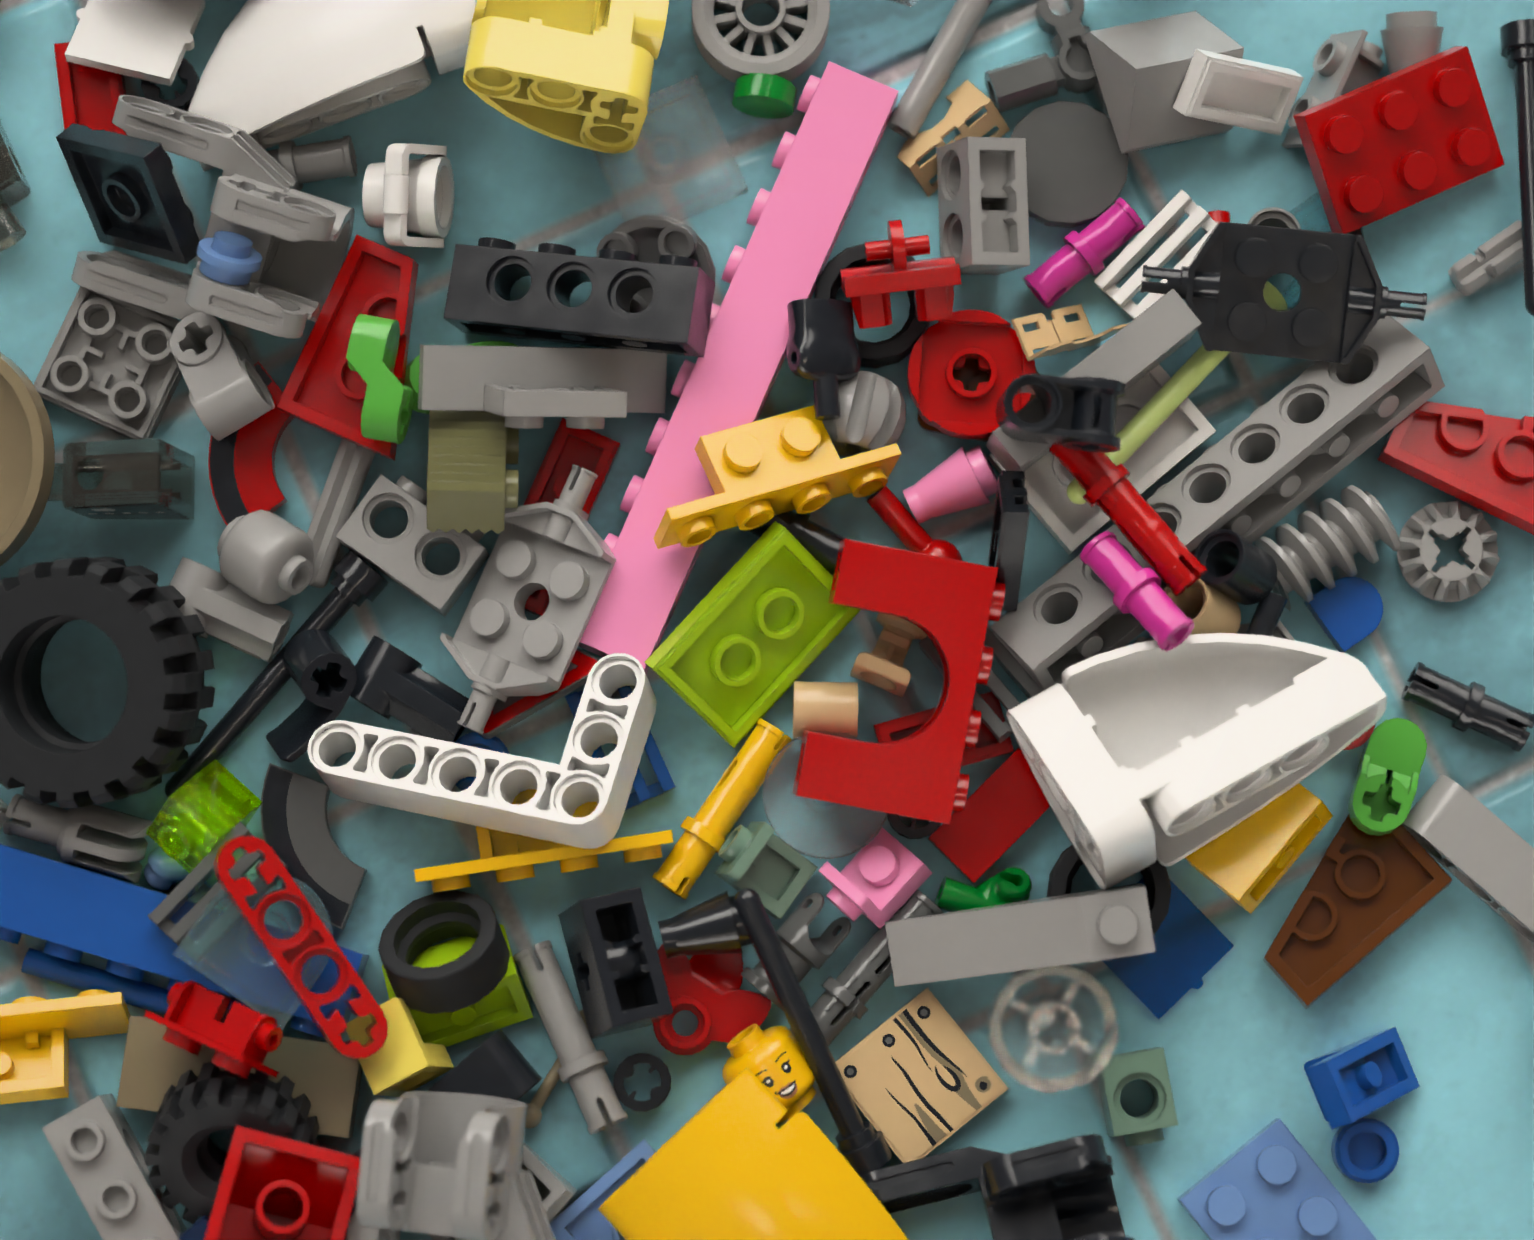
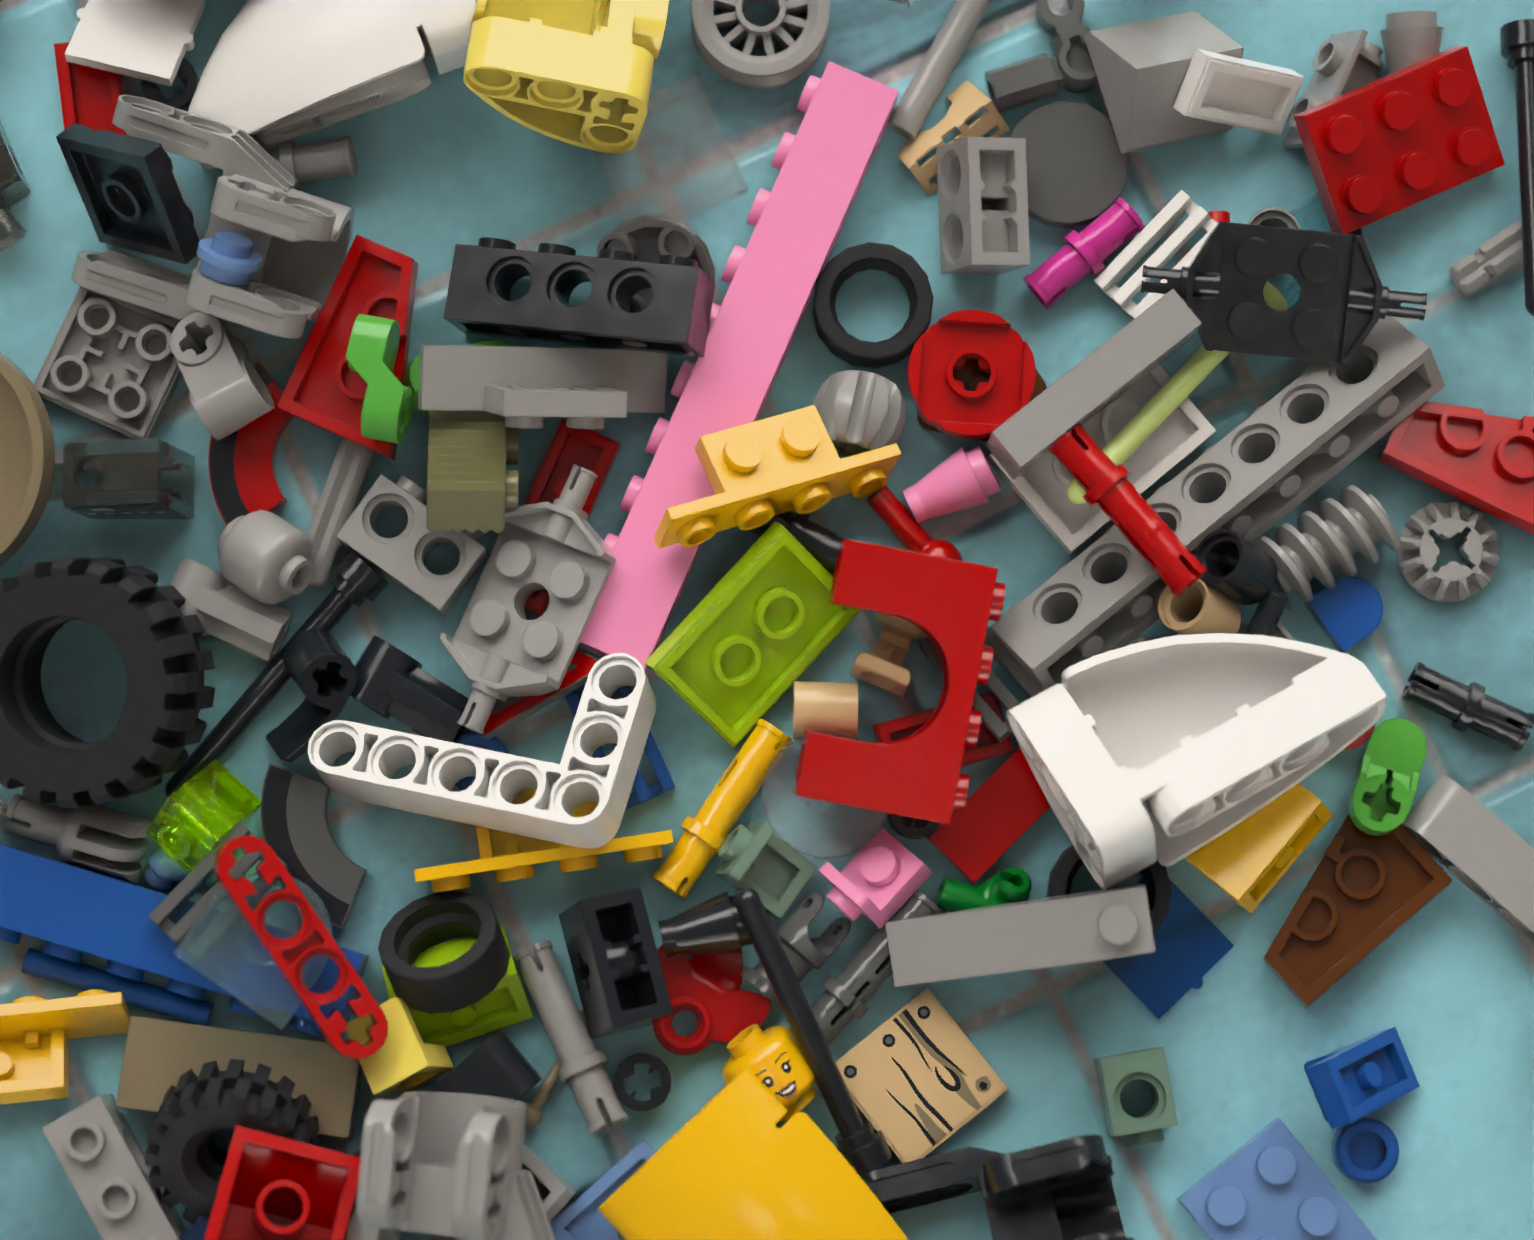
(239, 1042): red hinge -> none
(410, 195): white piece -> none
(764, 96): green tile -> none
(823, 349): black piece -> none
(929, 278): red hips -> none
(1009, 534): black tile -> none
(1052, 1027): clear cylinder -> none
(1057, 334): tan piece -> none
(1067, 412): black piece -> none
(1137, 590): dark pink pin -> none

